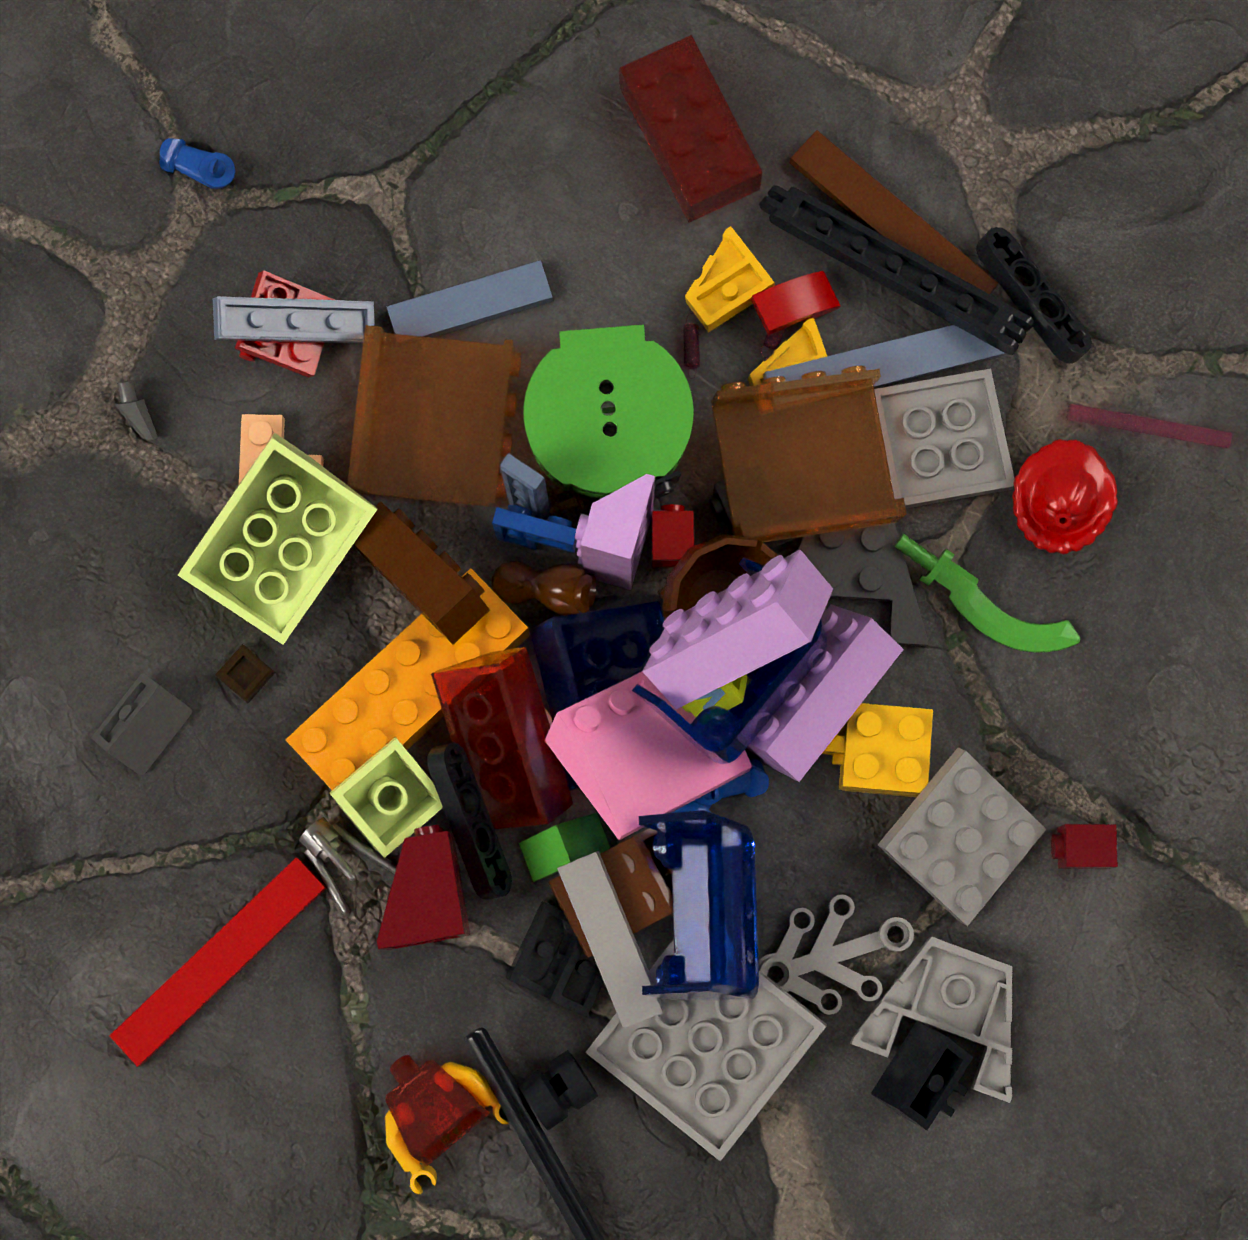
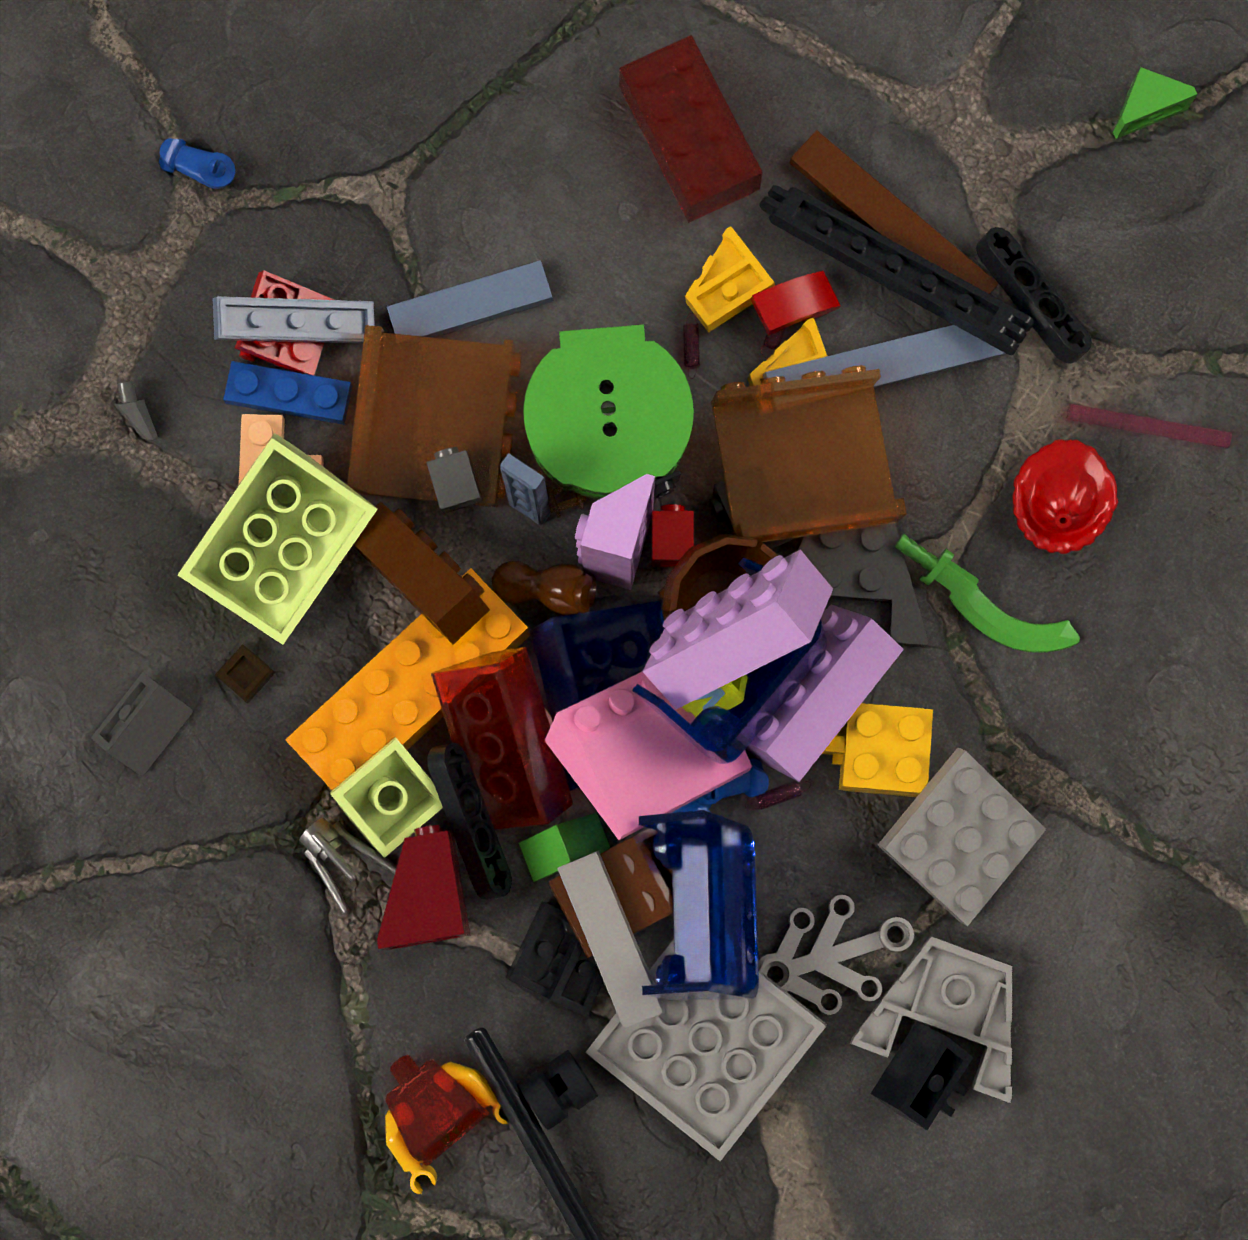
(217, 962): red tile -> none
(288, 392): none -> blue plate
(454, 480): none -> dark grey brick
(522, 529): blue plate -> none
(778, 795): none -> clear pink piece
(944, 438): light grey plate -> none
(1085, 846): dark red brick -> none
(1152, 100): none -> bright green slope

